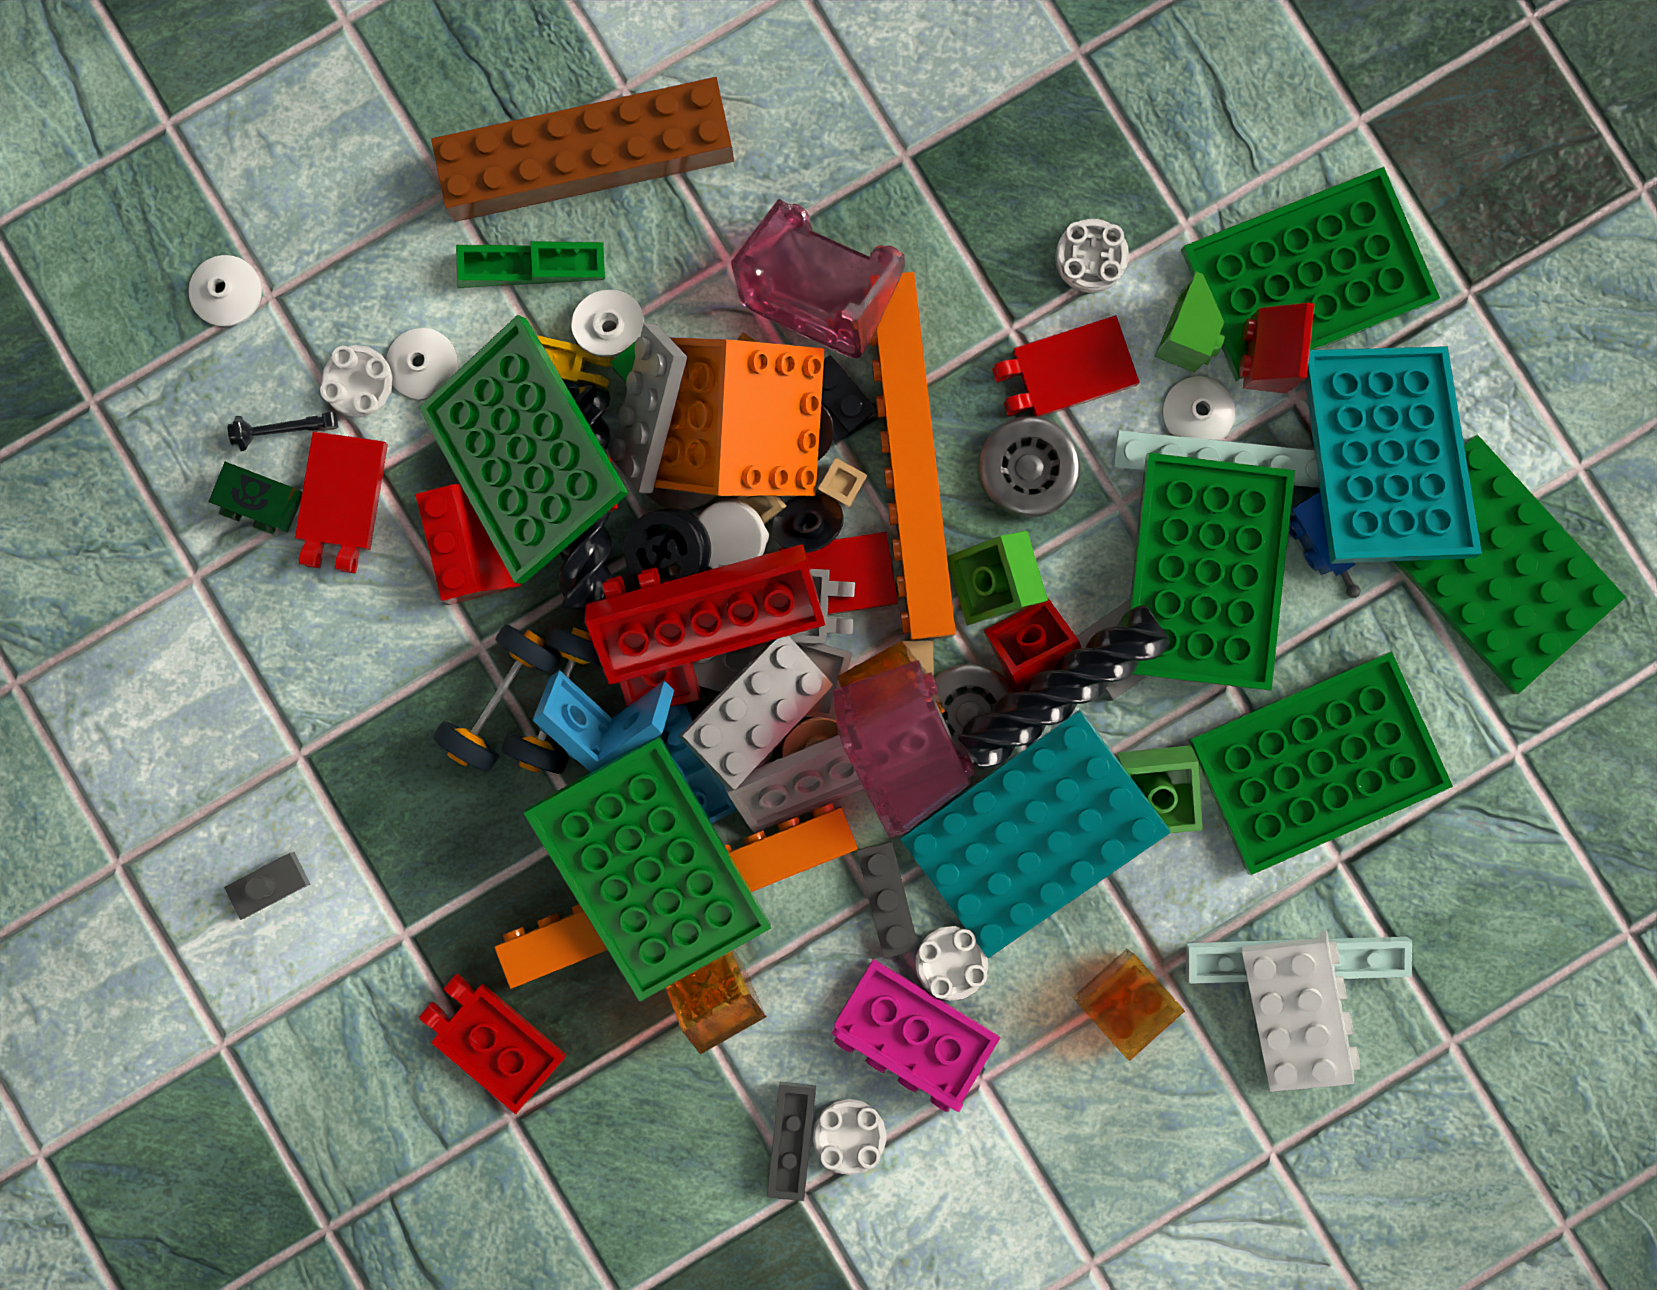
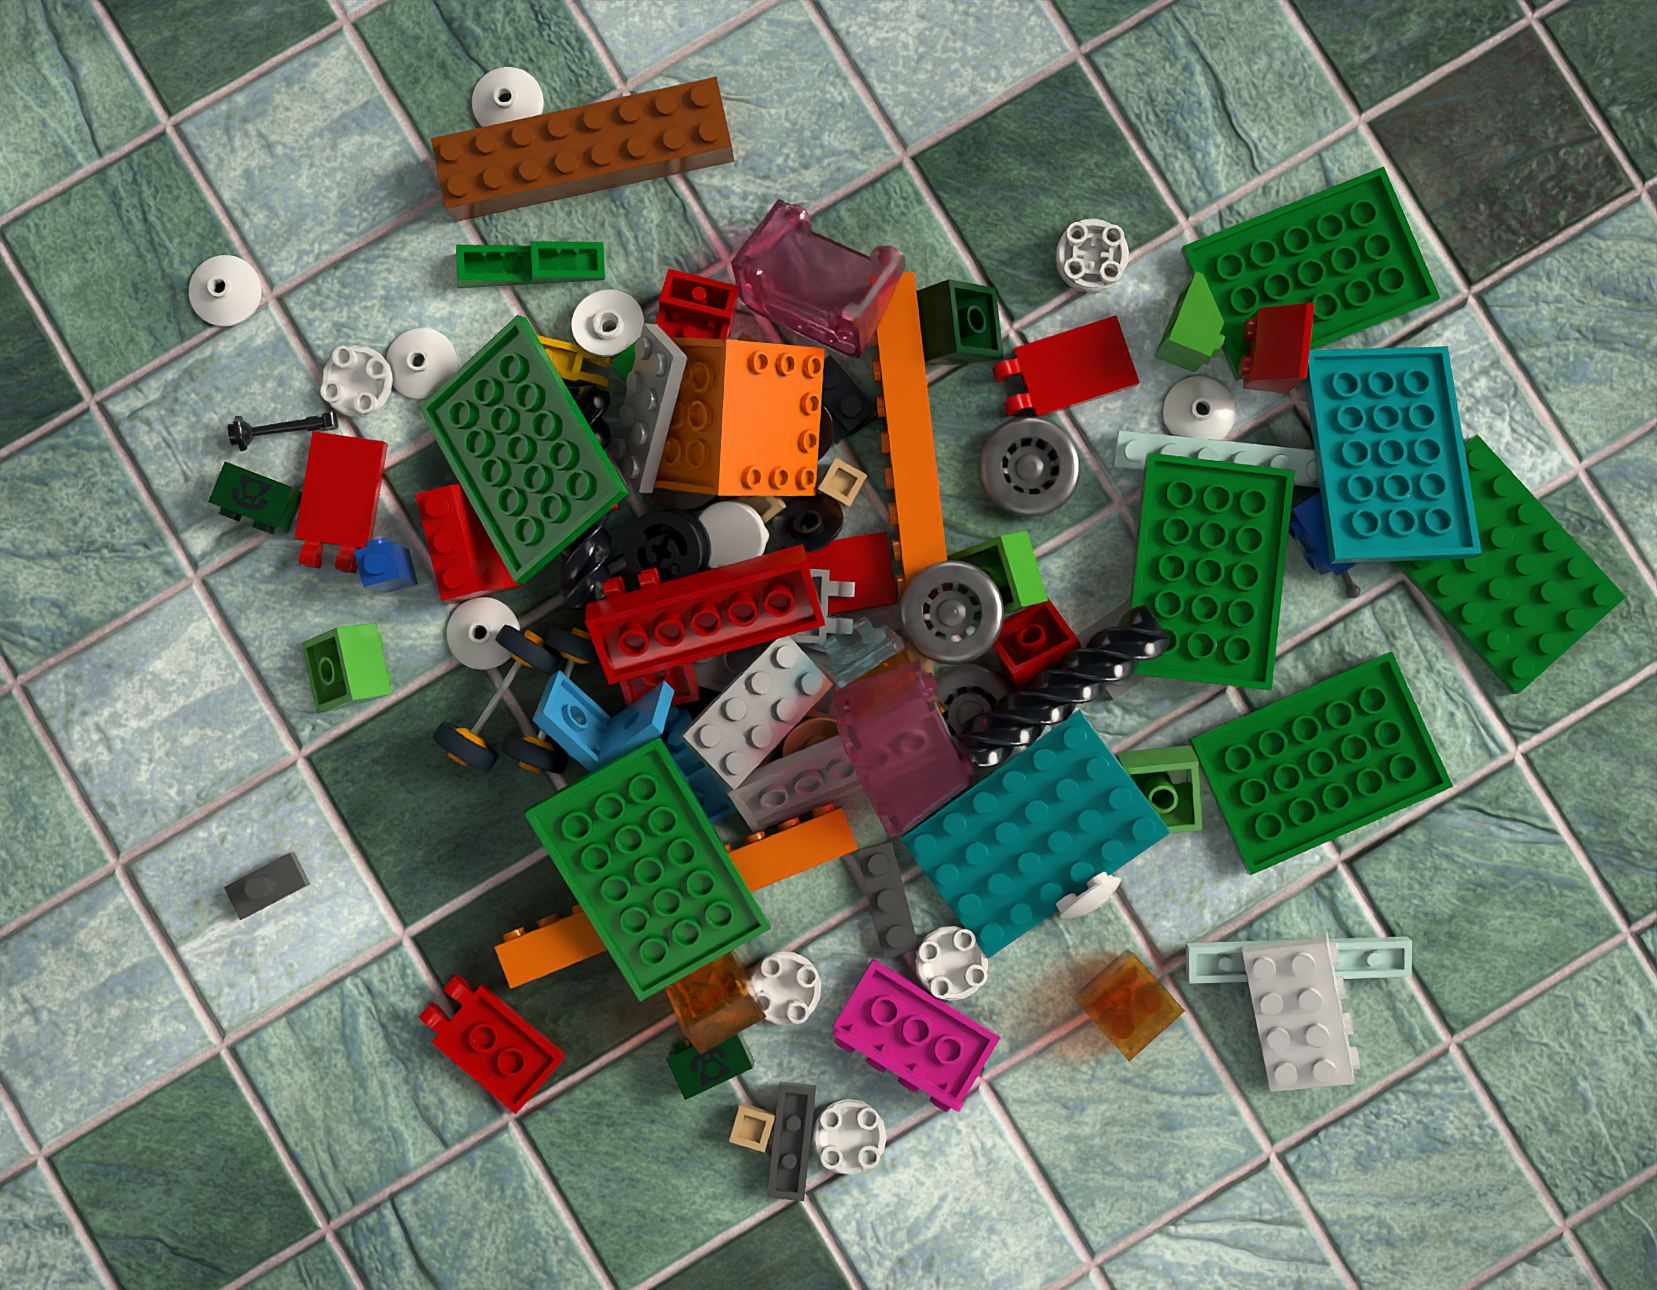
(346, 667): none -> bright green slope
(385, 566): none -> blue brick
(477, 612): none -> white dish
(524, 102): none -> white dish
(696, 306): none -> red brick
(703, 1071): none -> dark green brick
(752, 1127): none -> tan plate
(786, 987): none -> white dish
(852, 662): none -> clear light blue plate
(951, 612): none -> flat silver wheel
(959, 323): none -> dark green slope
(1100, 890): none -> white dish

